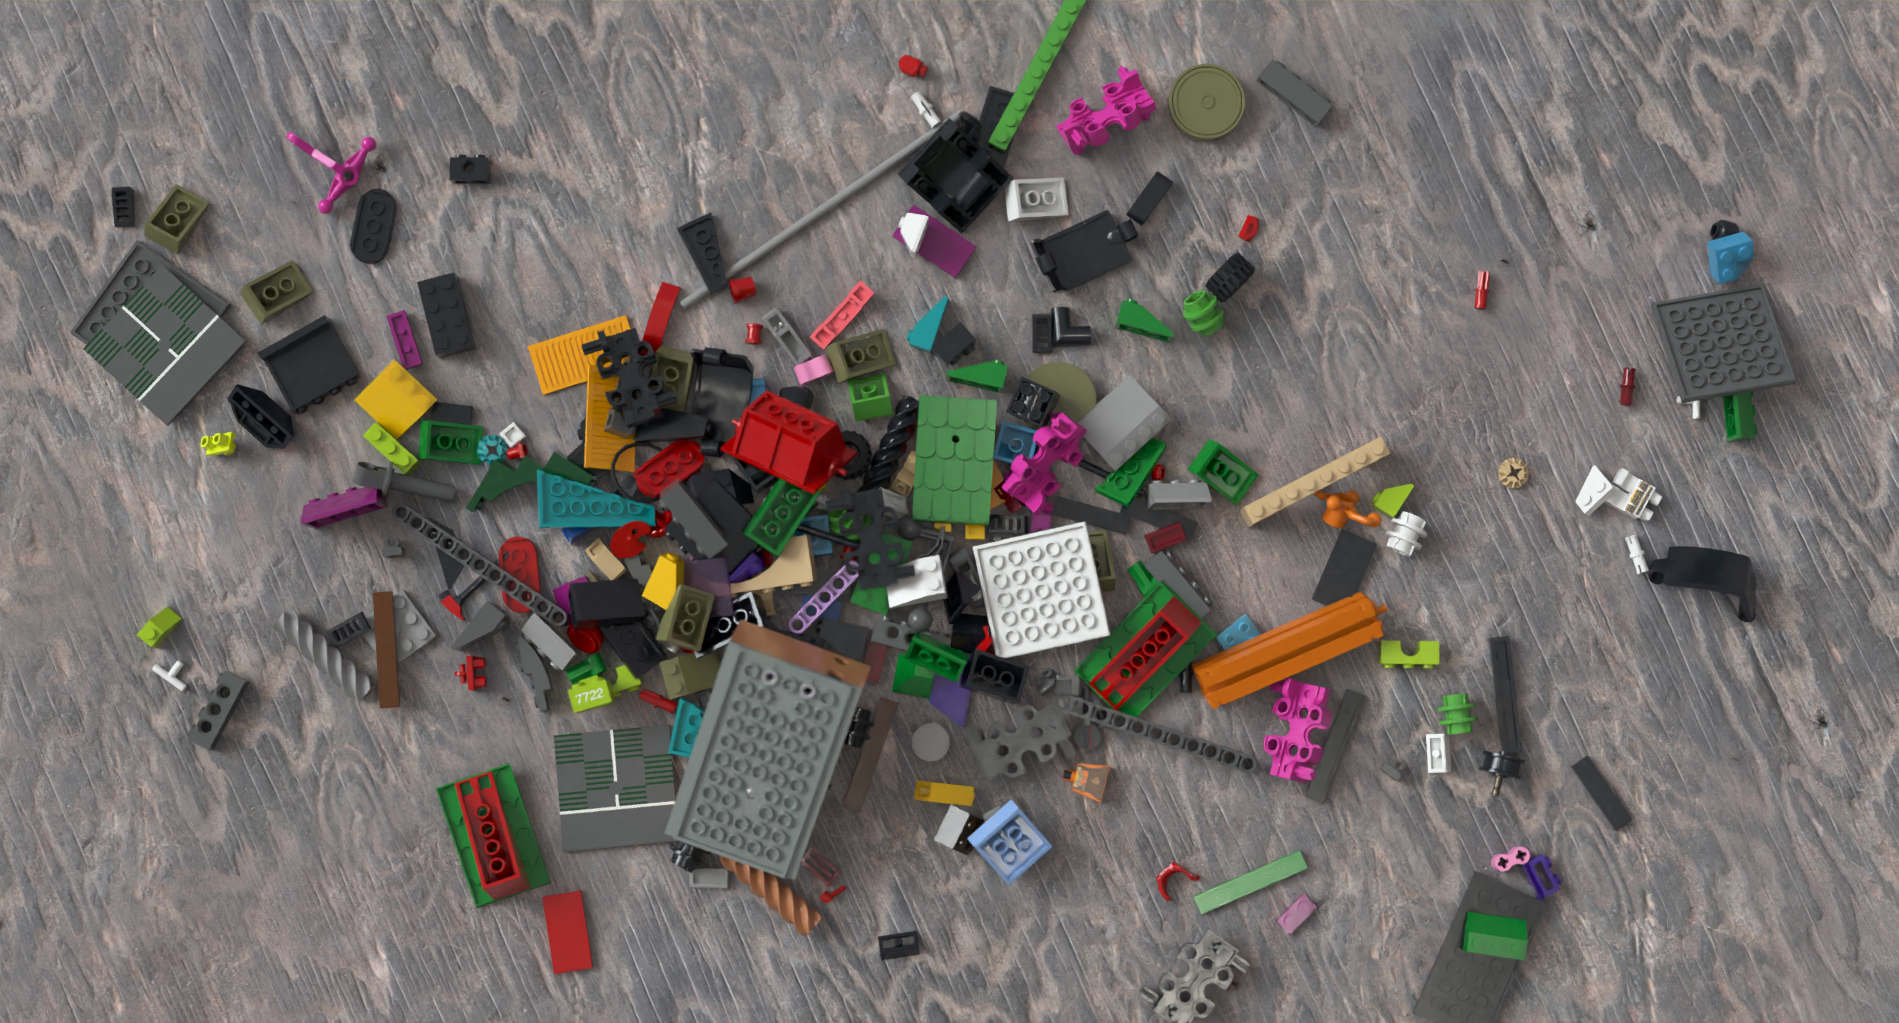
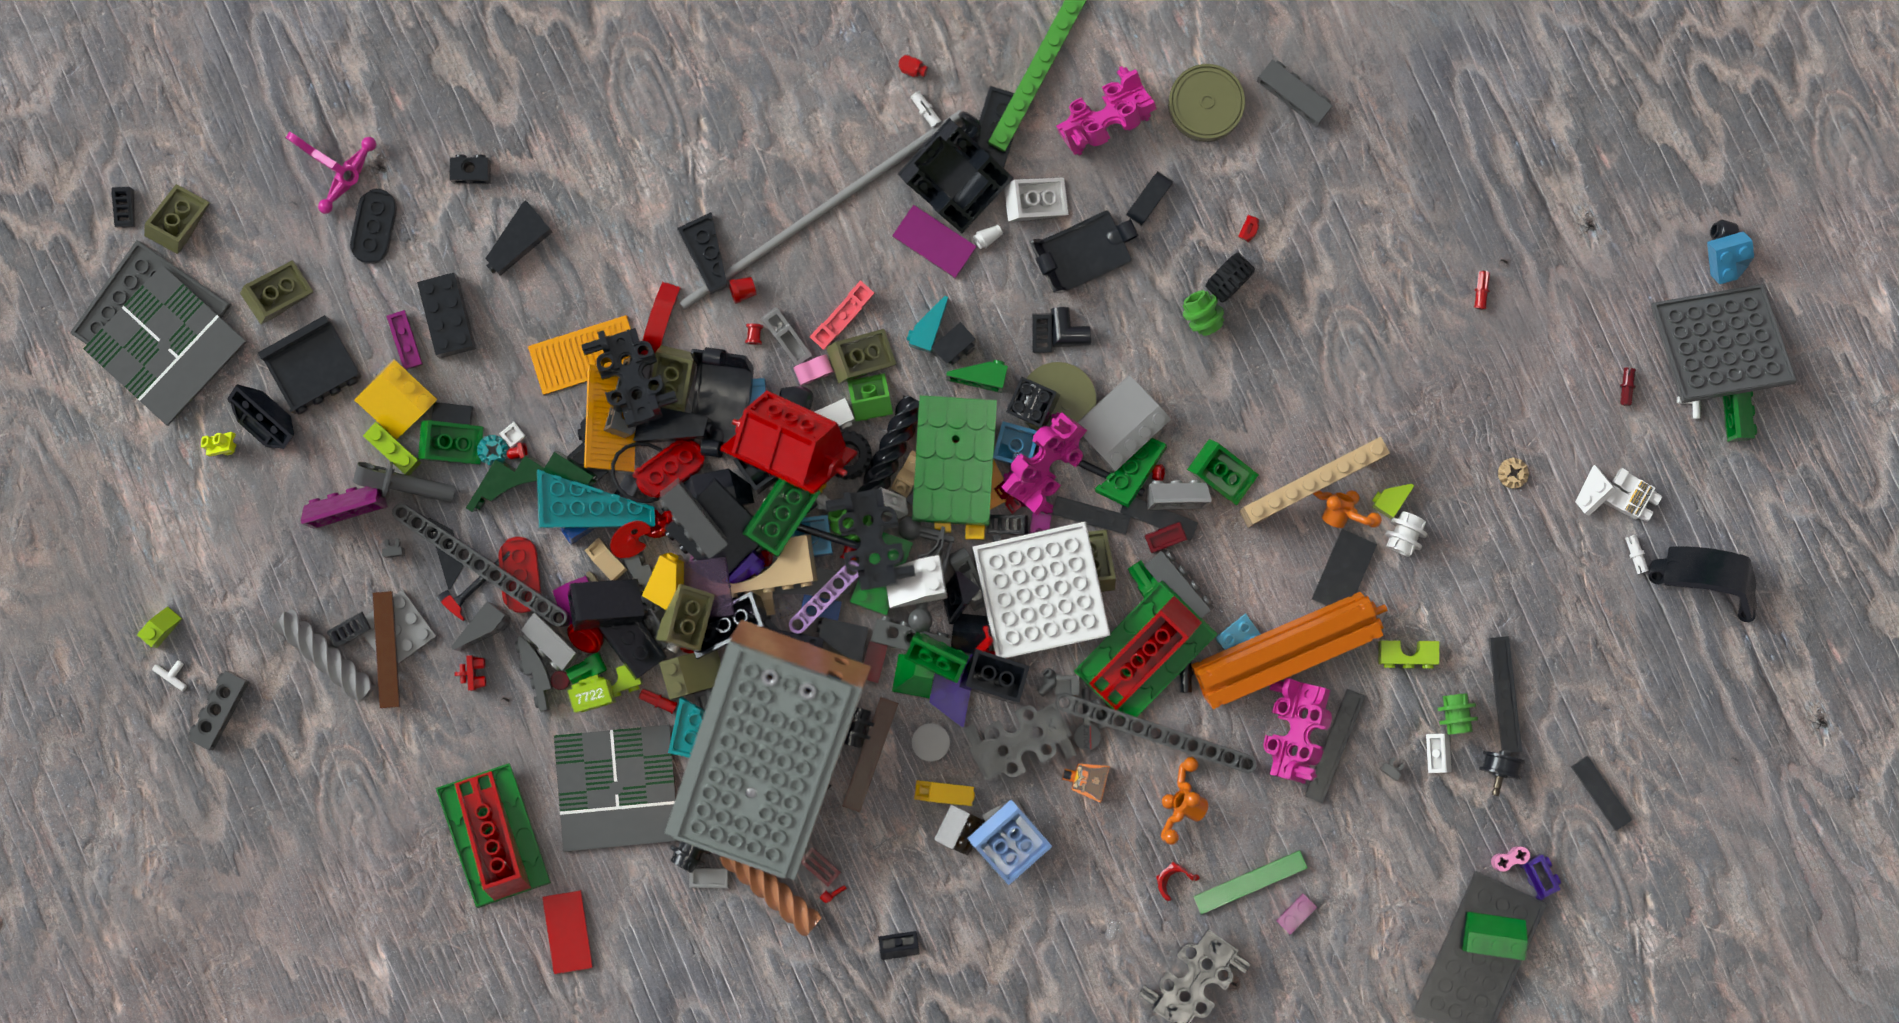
(518, 239): none -> black slope
(560, 680): none -> dark red tile
(839, 413): none -> white brick
(913, 230): white slope -> none
(987, 236): none -> white cone
(1138, 320): green slope -> none
(1183, 802): none -> orange wheel

